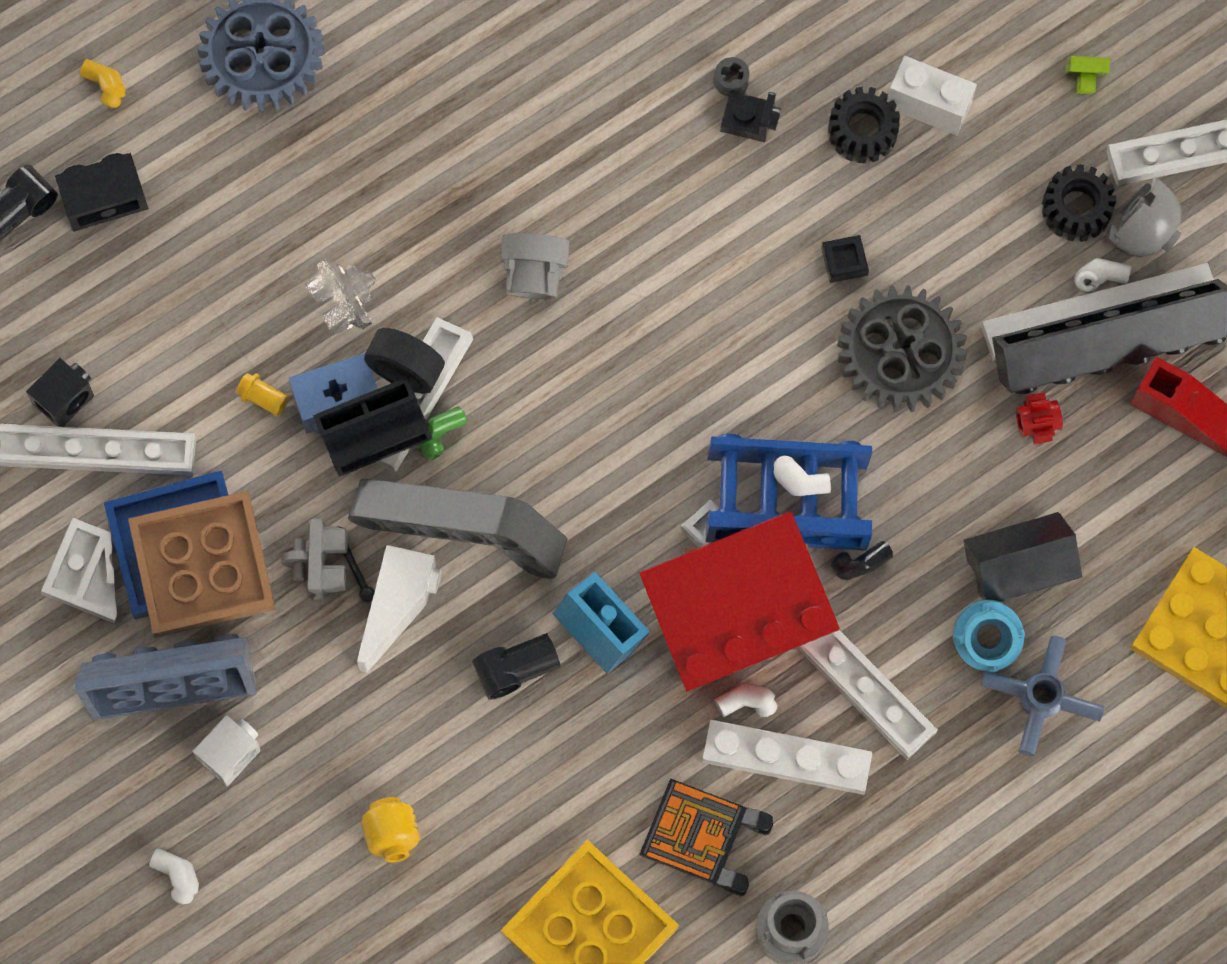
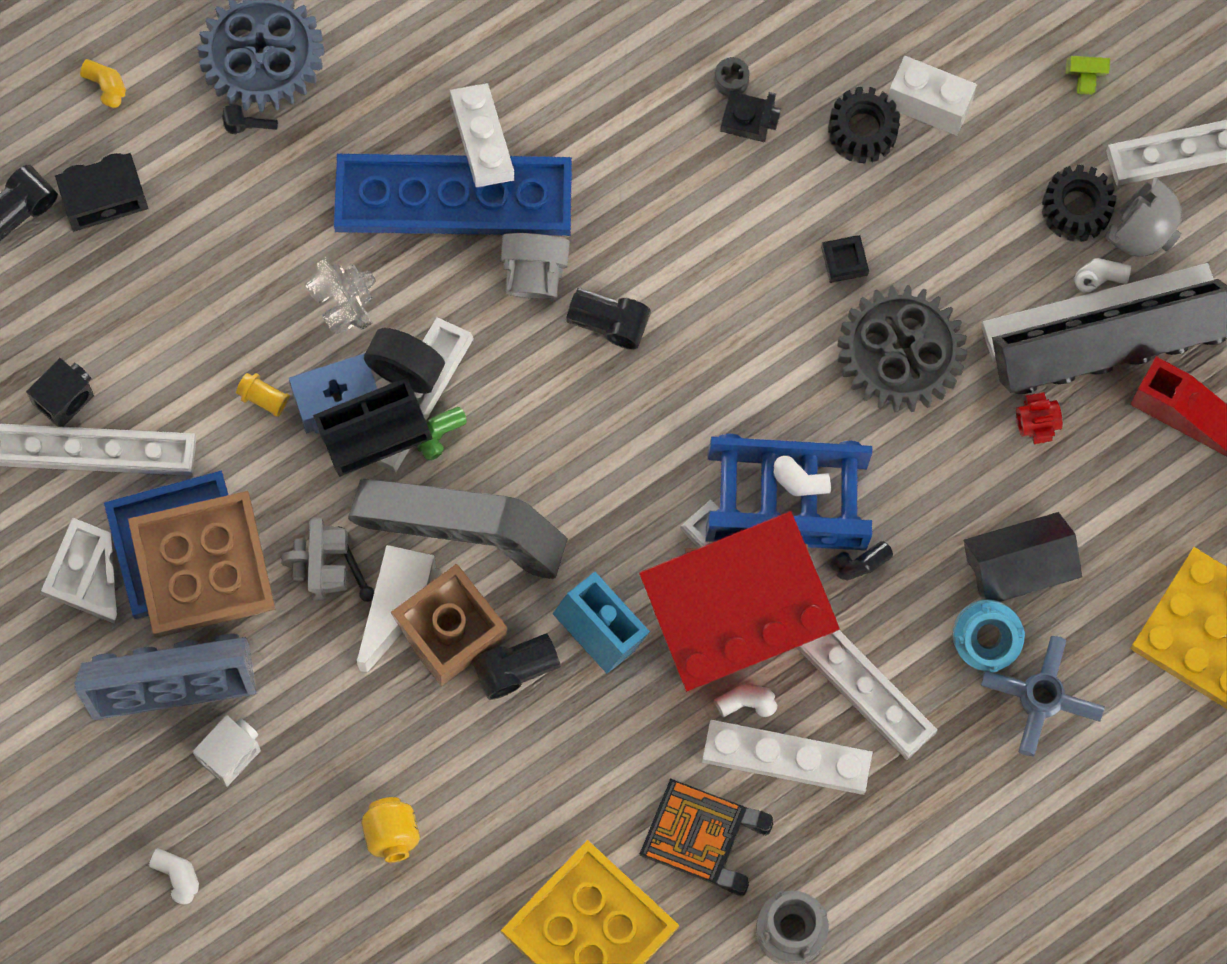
(235, 122): none -> black hand
(441, 198): none -> blue plate
(449, 624): none -> medium nougat slope
(482, 135): none -> white plate
(619, 320): none -> black piece

